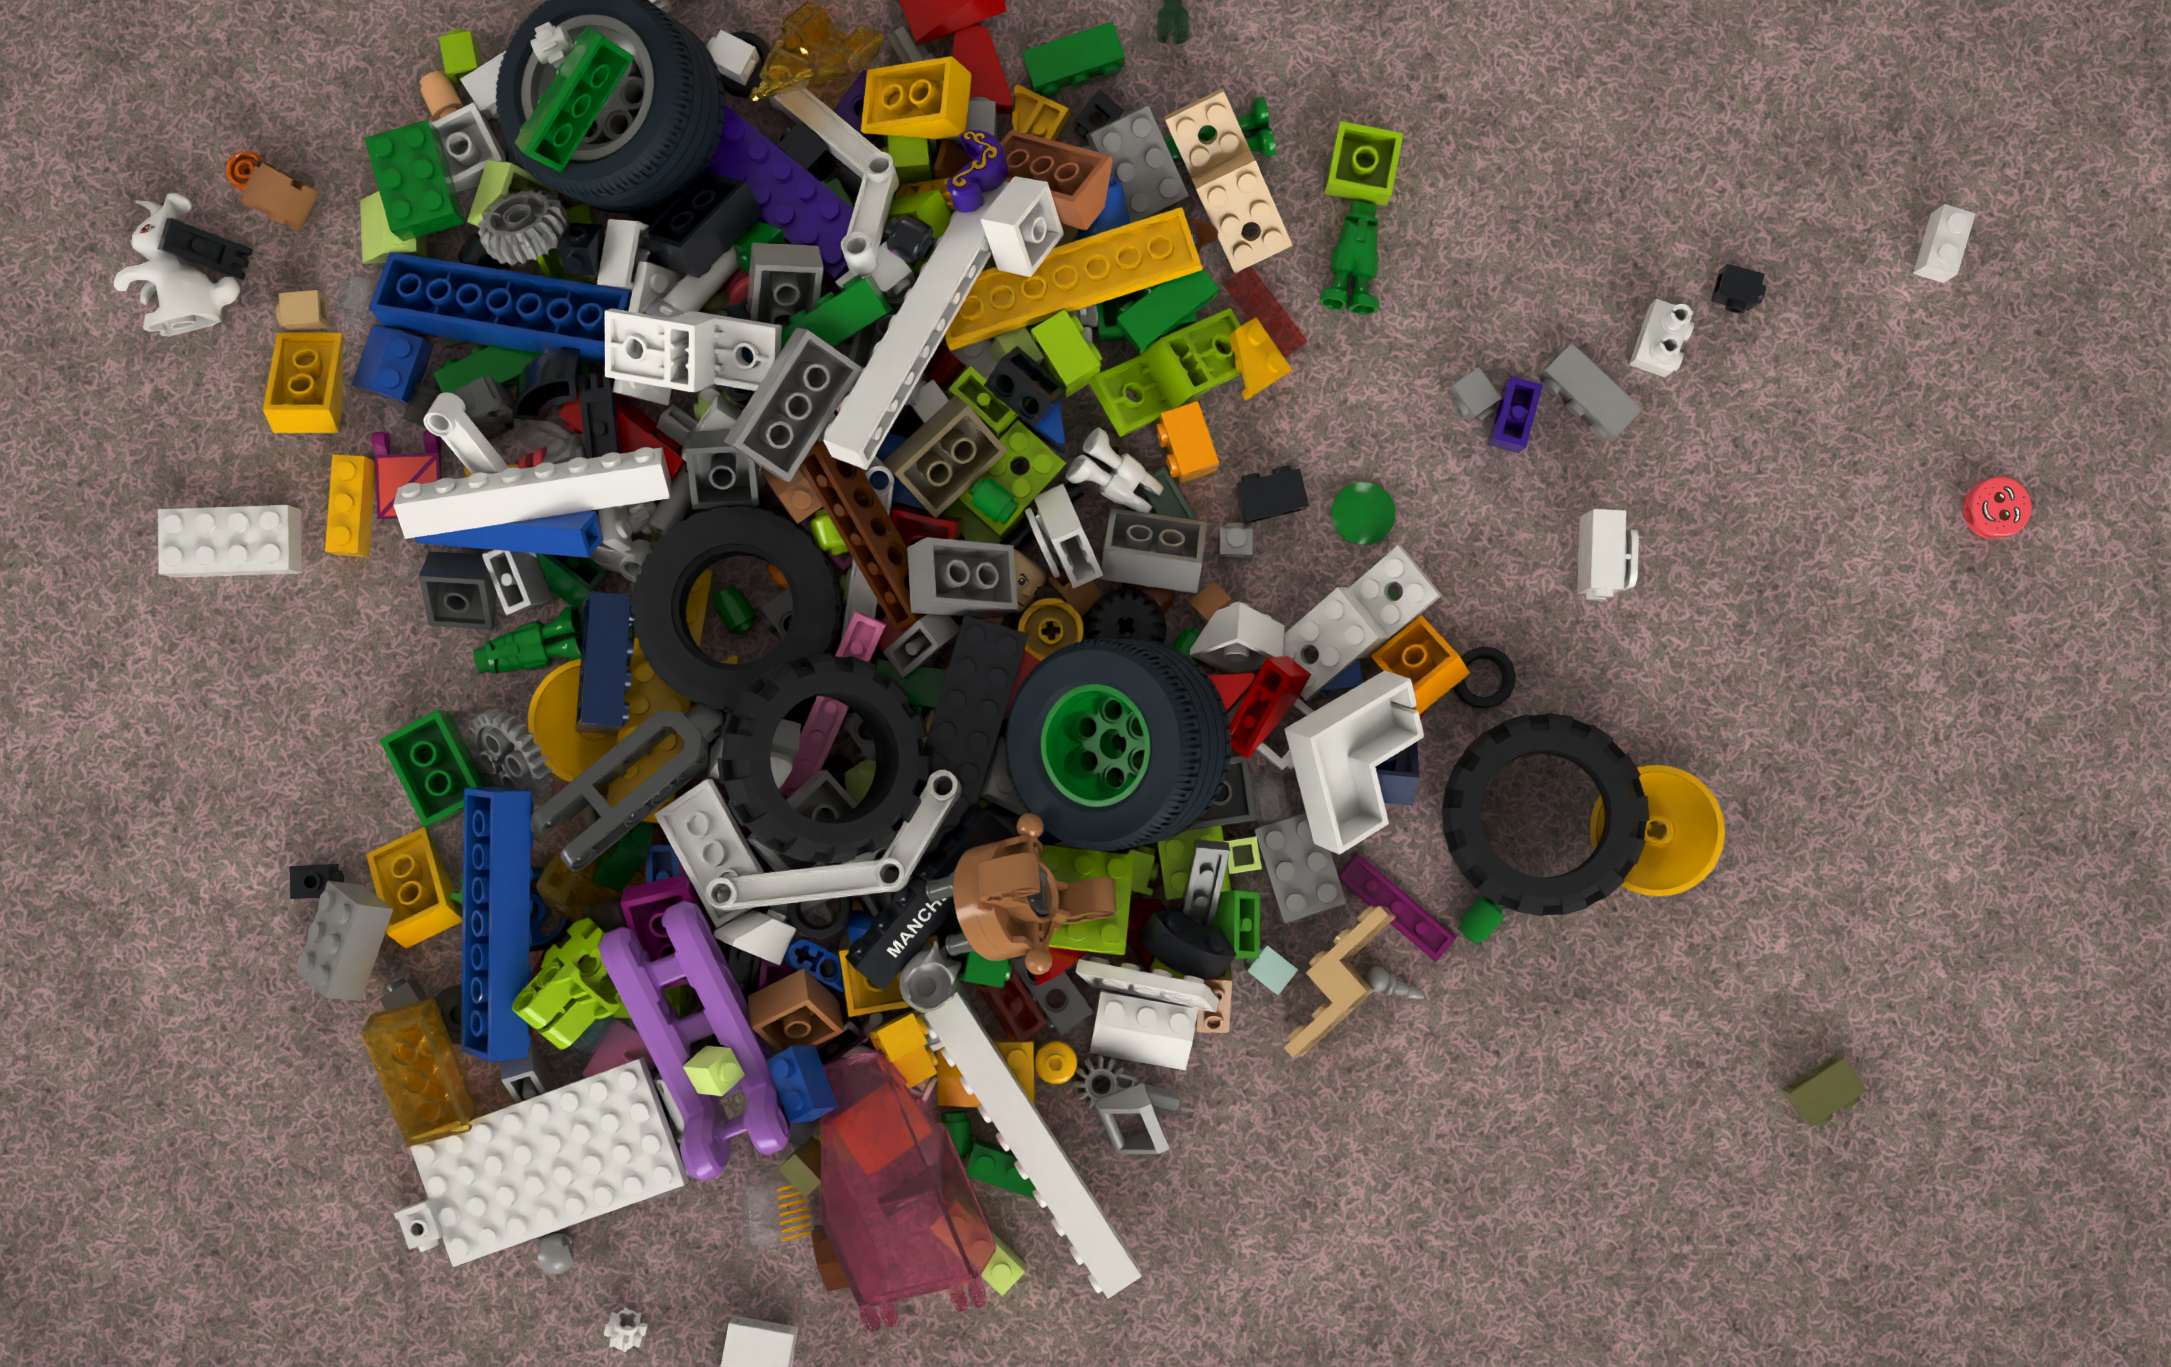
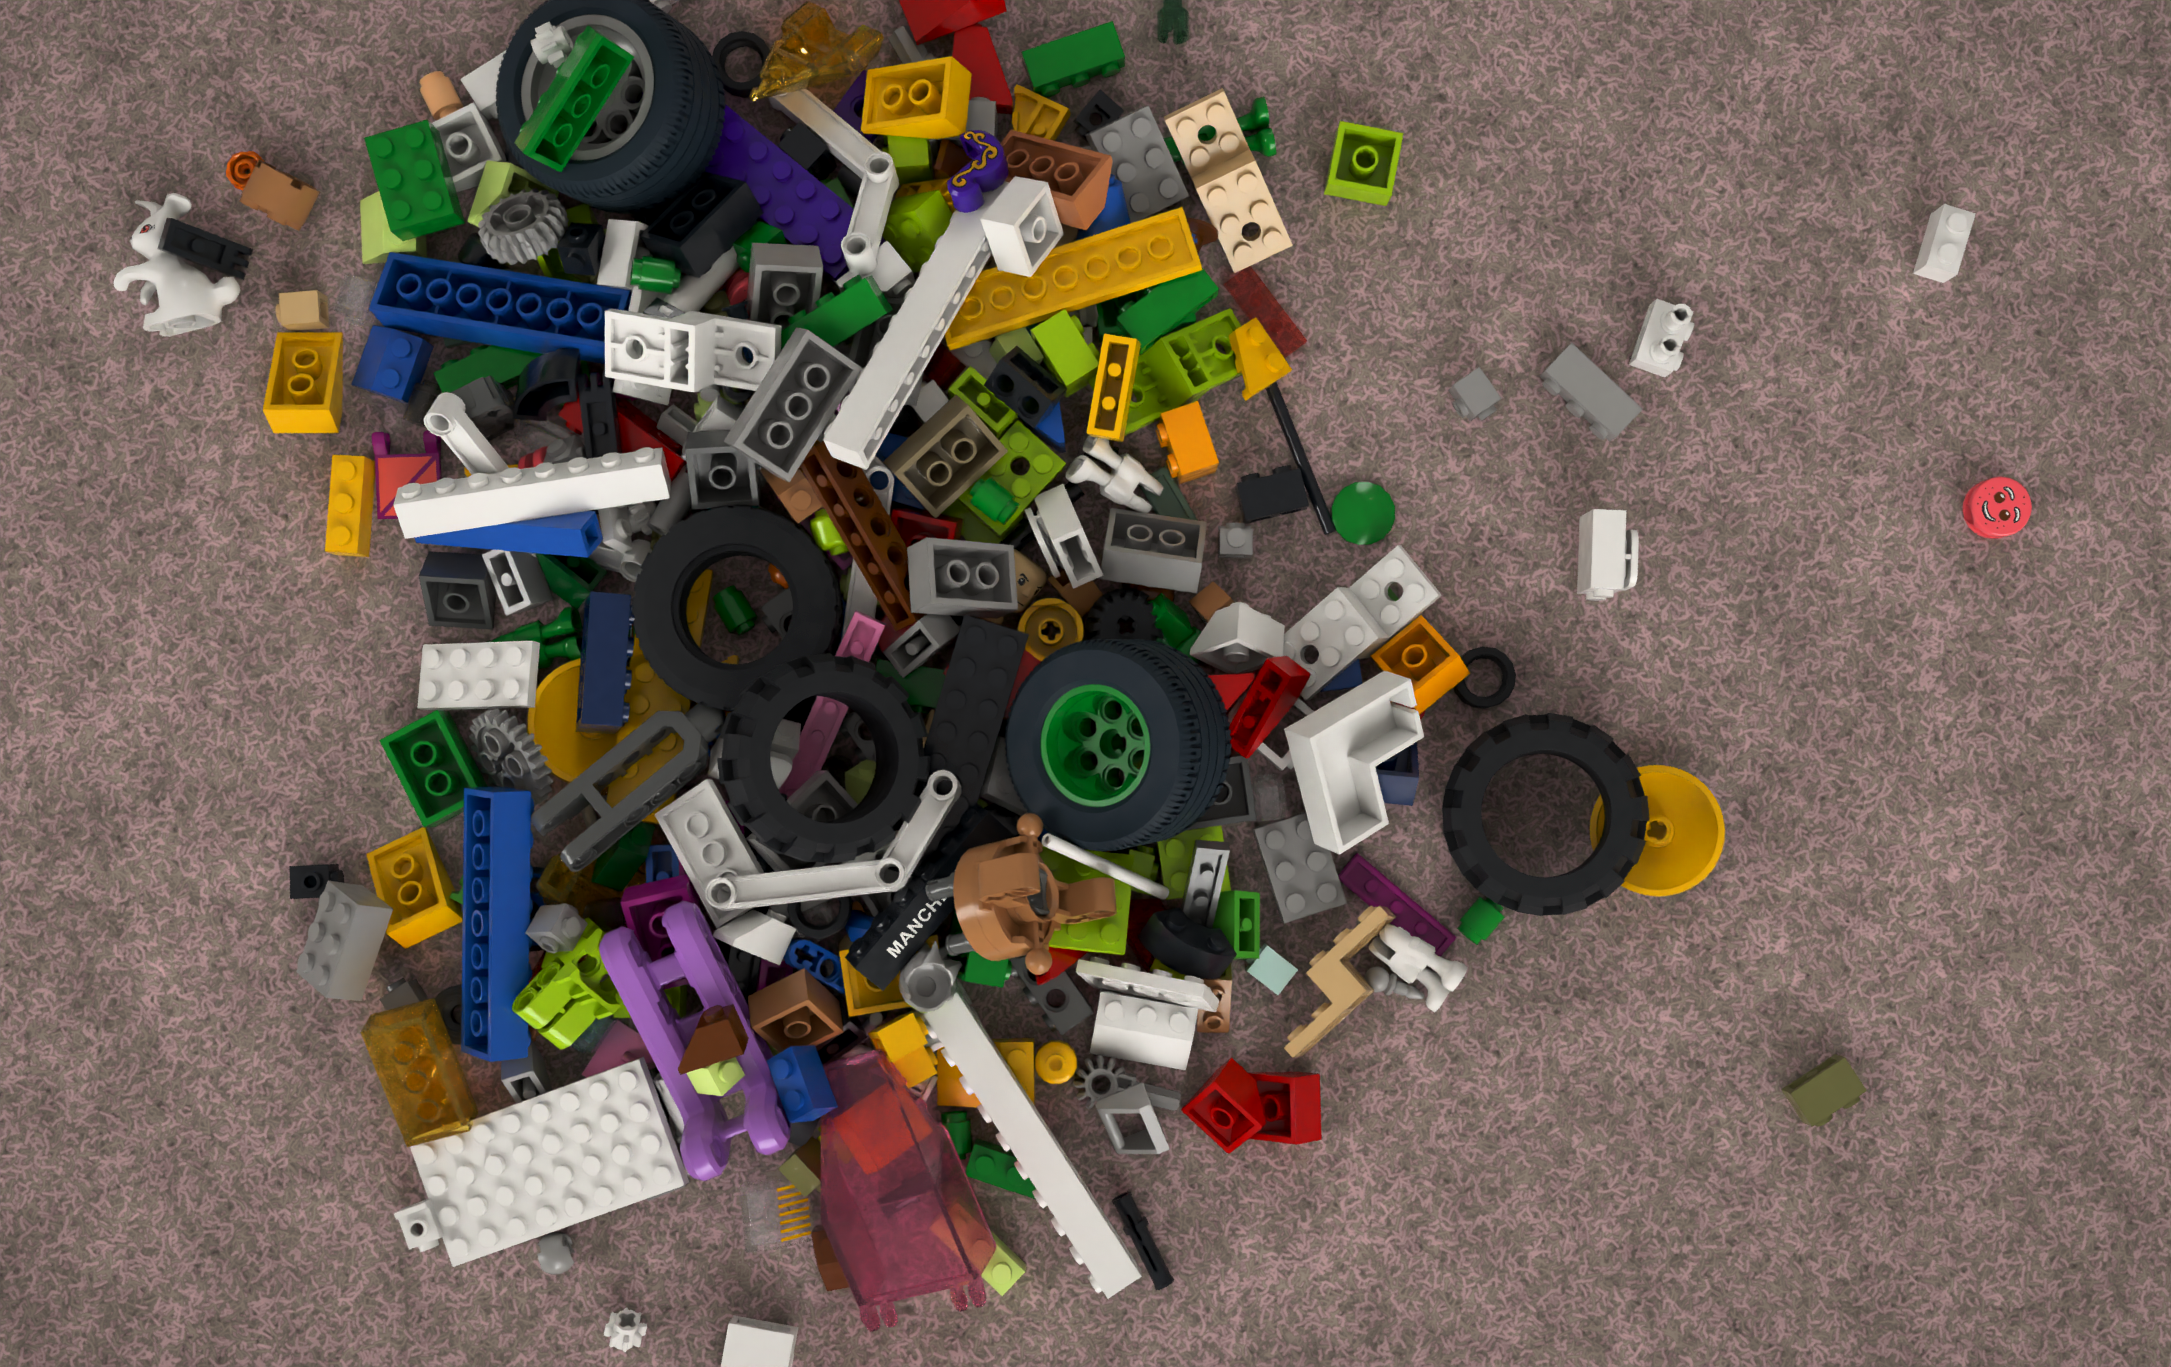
(229, 541): white brick -> none
(460, 53): lime brick -> none
(478, 675): none -> white plate
(556, 927): none -> light grey brick
(655, 274): none -> green brick
(715, 1039): none -> reddish brown slope
(733, 56): white brick -> none
(909, 238): black head -> none
(1013, 1008): clear red brick -> none
(1104, 866): none -> white piece
(1113, 387): none -> yellow brick
(1137, 1229): none -> black pin
(1171, 620): none -> green brick
(1227, 1106): none -> red slope
(1243, 855): yellowish green brick -> none
(1290, 1106): none -> red slope
(1300, 458): none -> black piece
(1356, 257): green piece -> none
(1410, 956): none -> white piece
(1515, 414): dark purple brick -> none
(1738, 288): black brick -> none

